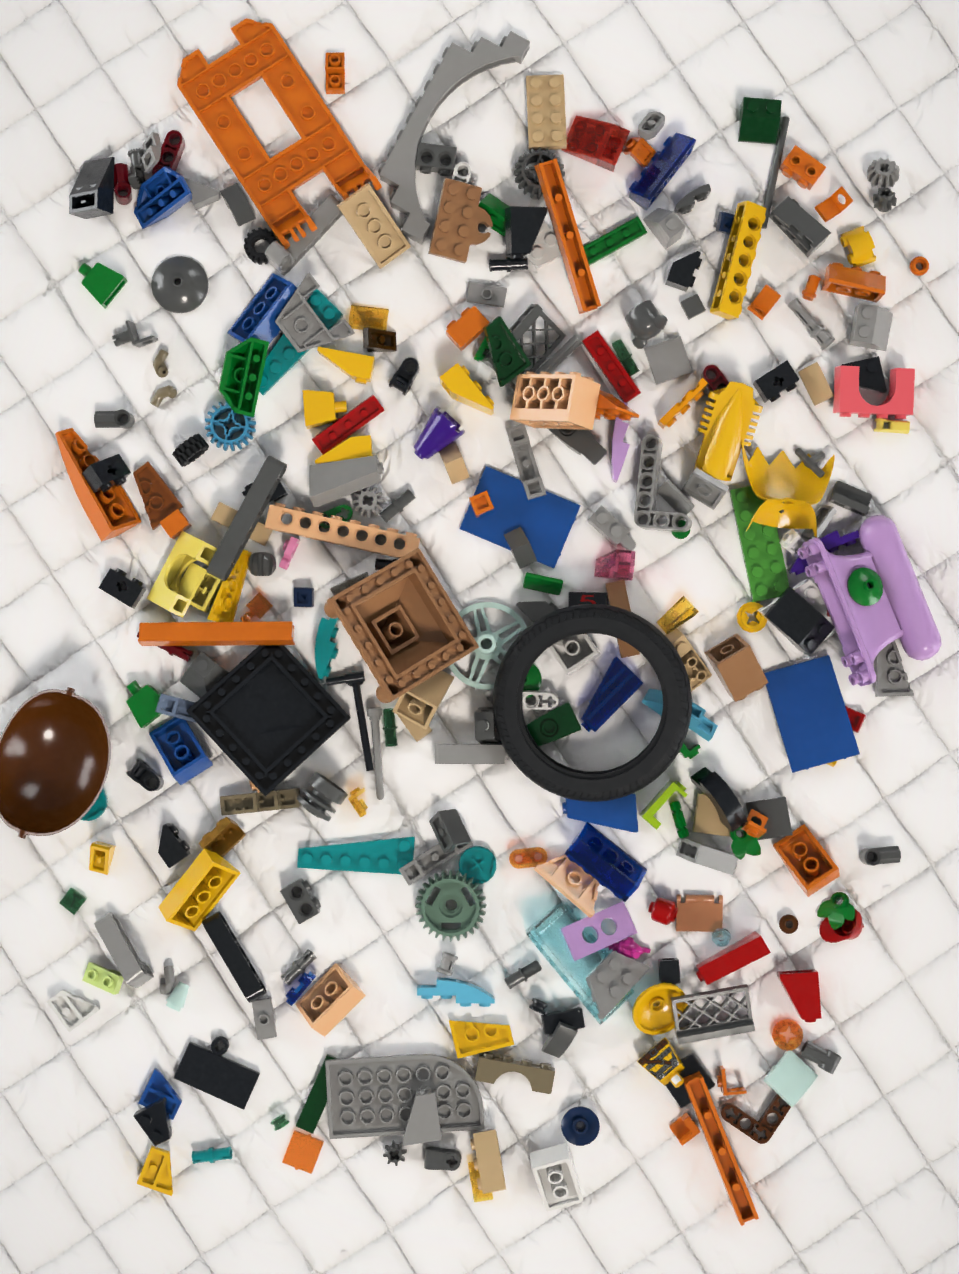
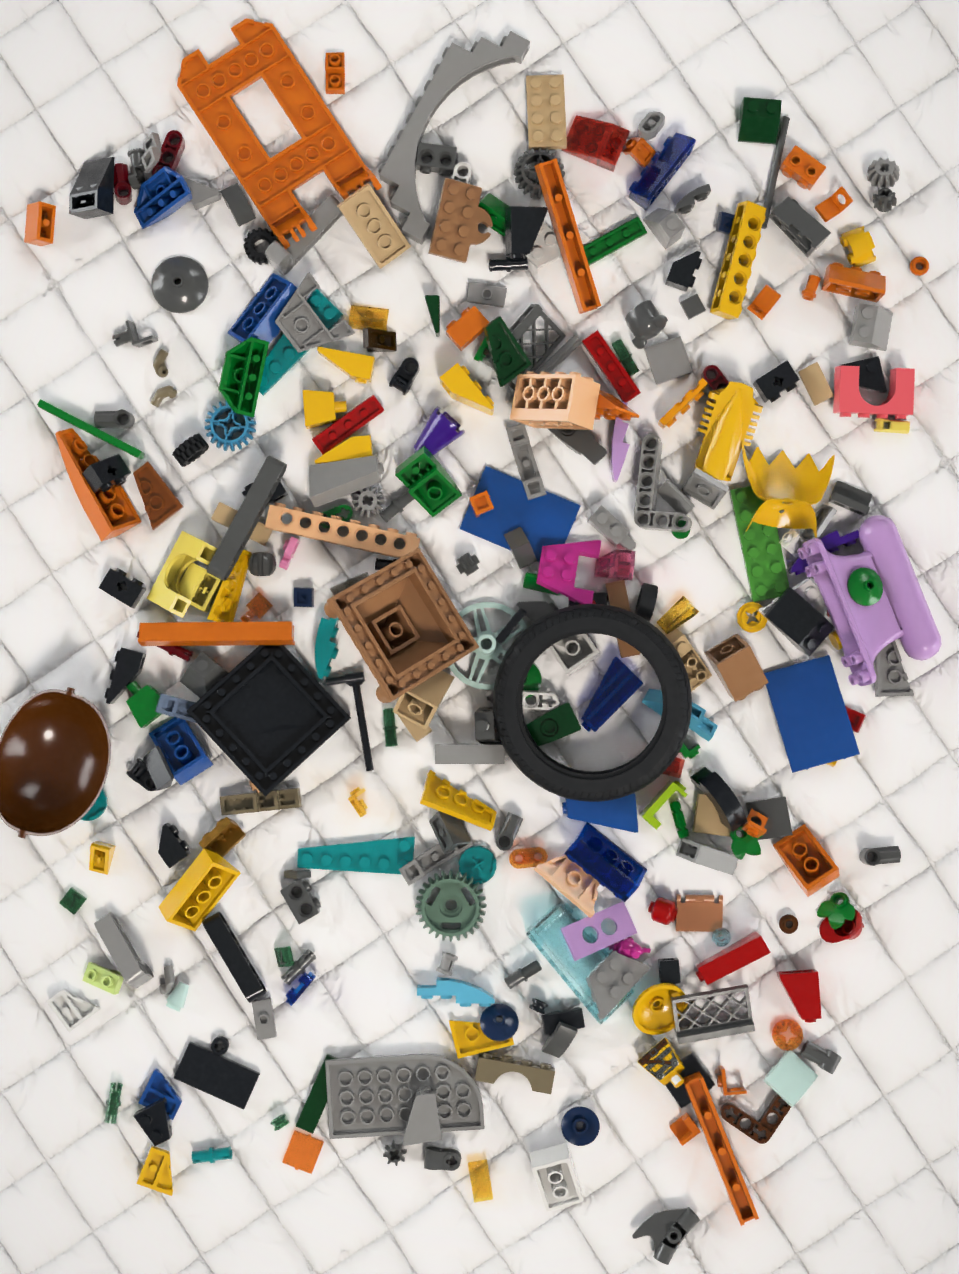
(40, 223): none -> orange brick
(90, 429): none -> green tile
(102, 282): green torso -> none
(113, 1103): none -> clear green pin
(127, 669): none -> black slope
(158, 768): none -> slope
(175, 524): orange panel -> none
(284, 956): none -> clear green tile
(297, 874): none -> dark grey tile
(322, 796): dark grey wheel -> none
(329, 1000): light nougat slope -> none
(375, 715): light grey piece -> none
(427, 481): none -> green slope
(433, 306): none -> dark green slope
(447, 799): none -> yellow wing
(454, 463): tan slope -> none
(467, 564): none -> dark grey gear
(488, 1162): tan brick -> none
(499, 1030): none -> dark blue dish
(509, 829): none -> dark grey piece
(510, 625): none -> black tile
(559, 568): none -> dark pink wing
(646, 601): none -> black tyre
(661, 1226): none -> dark grey pin
(675, 768): none -> clear red brick
(811, 462): dark grey piece -> none
(816, 331): light grey pin -> none
(835, 640): none -> yellow tile

